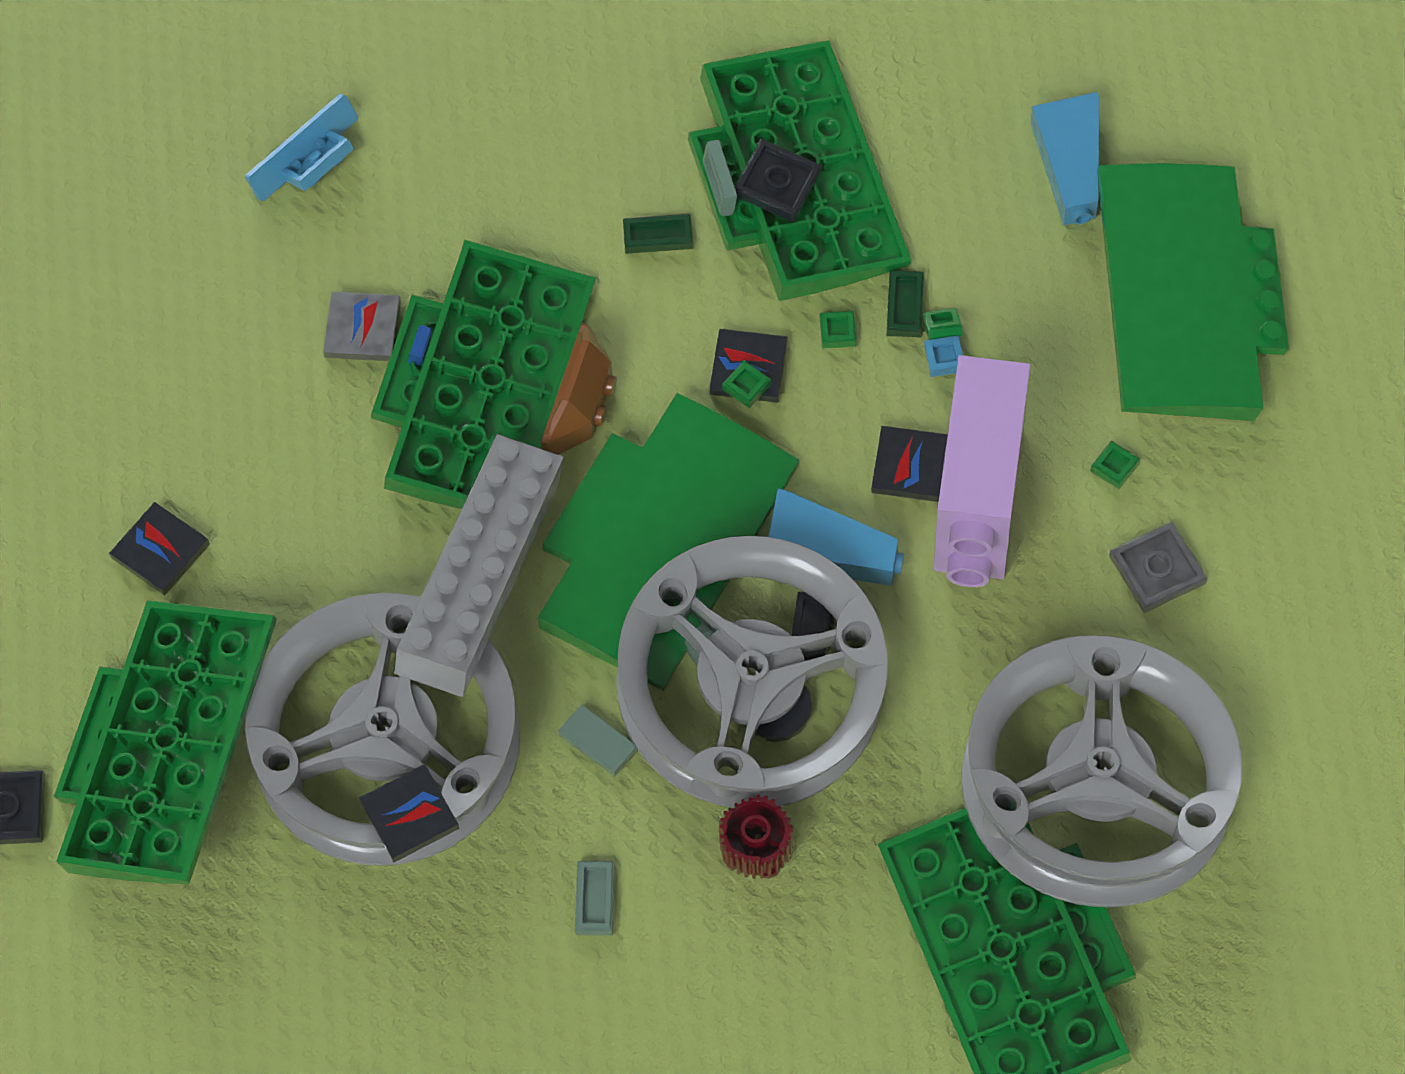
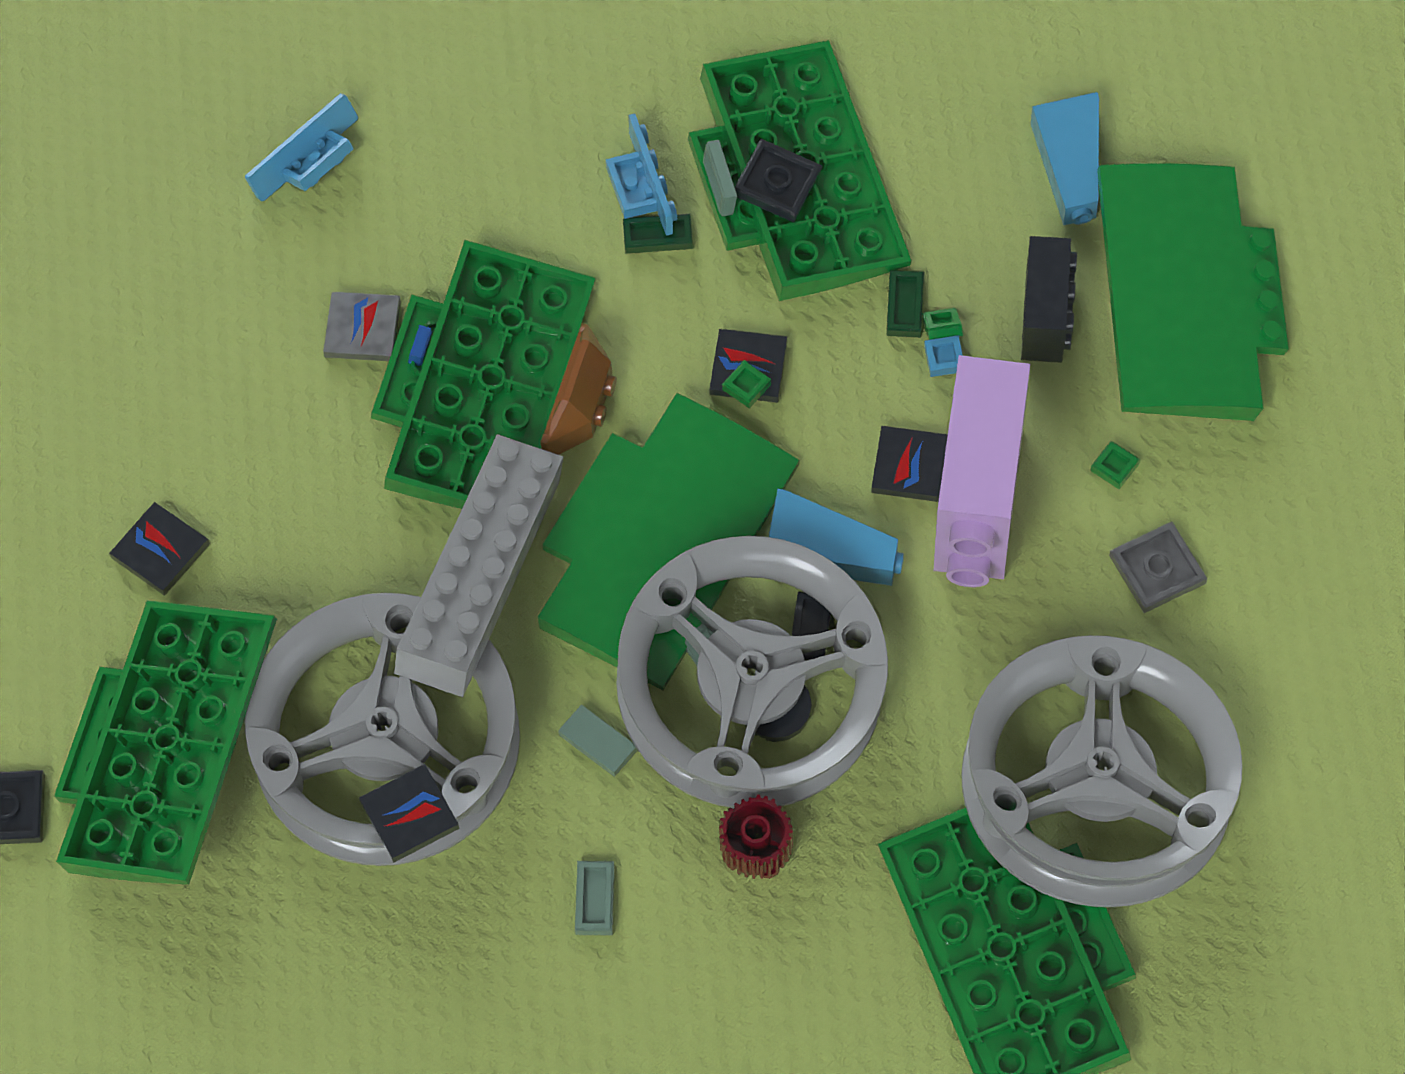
(637, 181): none -> dark azure bracket
(837, 329): green tile -> none
(1048, 299): none -> black brick

